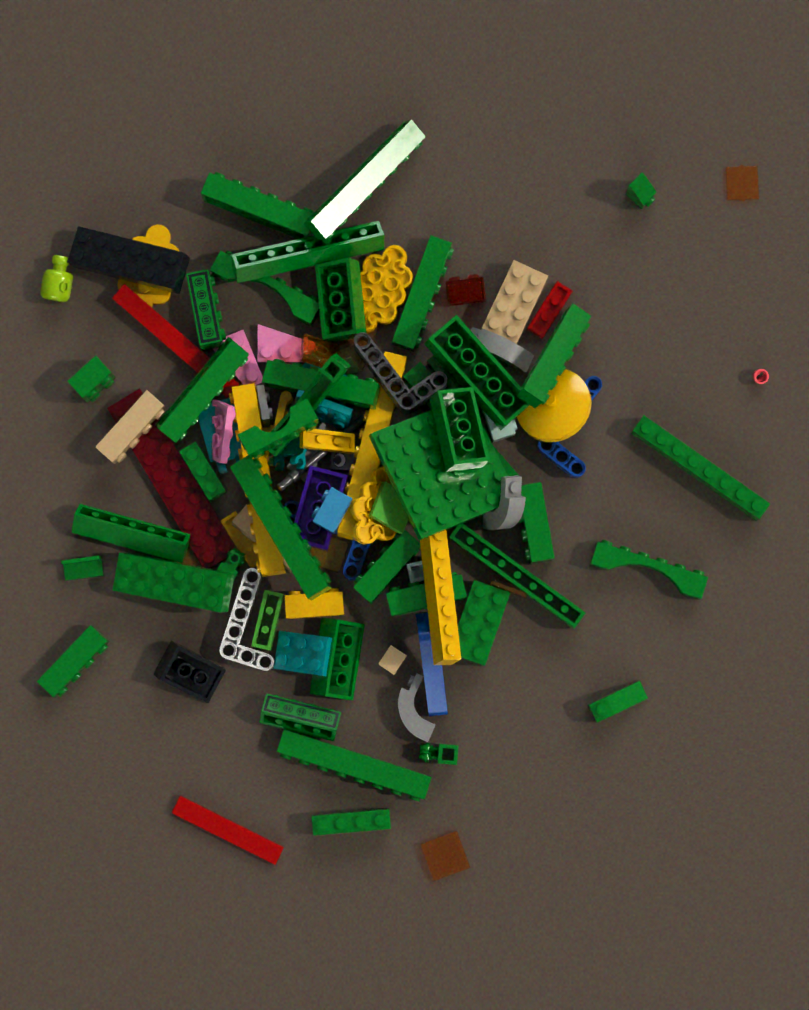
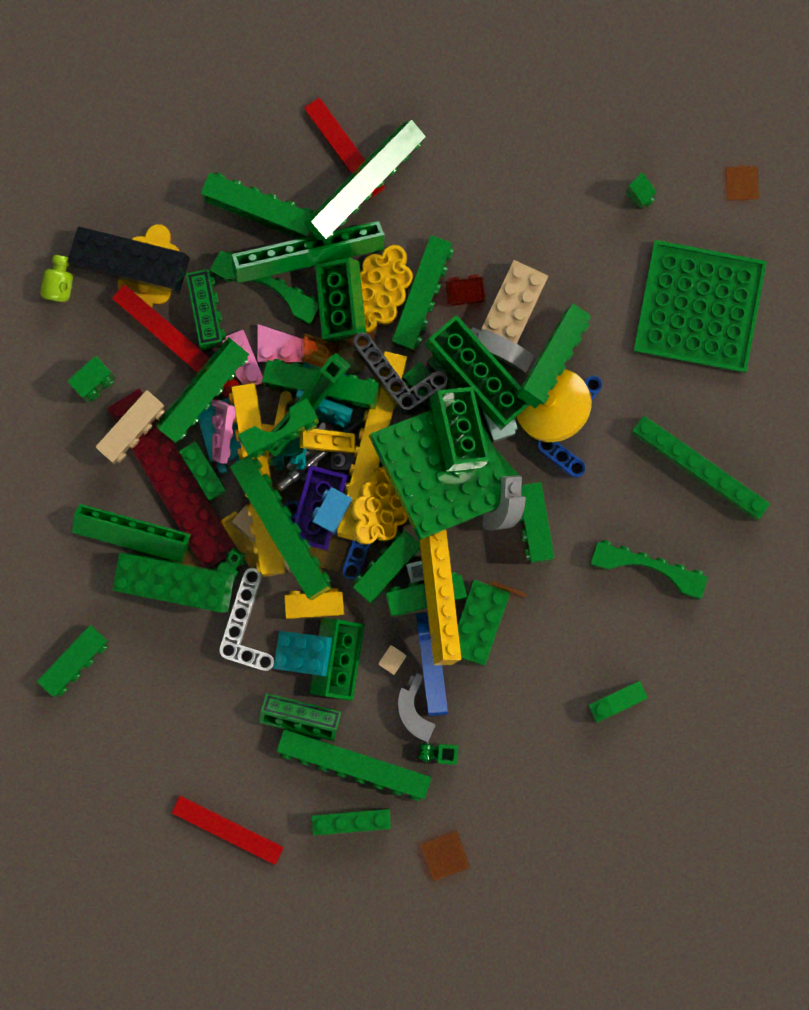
(83, 568): green panel -> none
(189, 672): black slope -> none
(263, 399): light grey plate -> none
(267, 620): bright green brick -> none
(337, 137): none -> red tile
(388, 509): bright green tile -> none
(517, 575): green brick -> none
(549, 310): red tile -> none
(700, 306): none -> green plate
(763, 378): coral hinge -> none

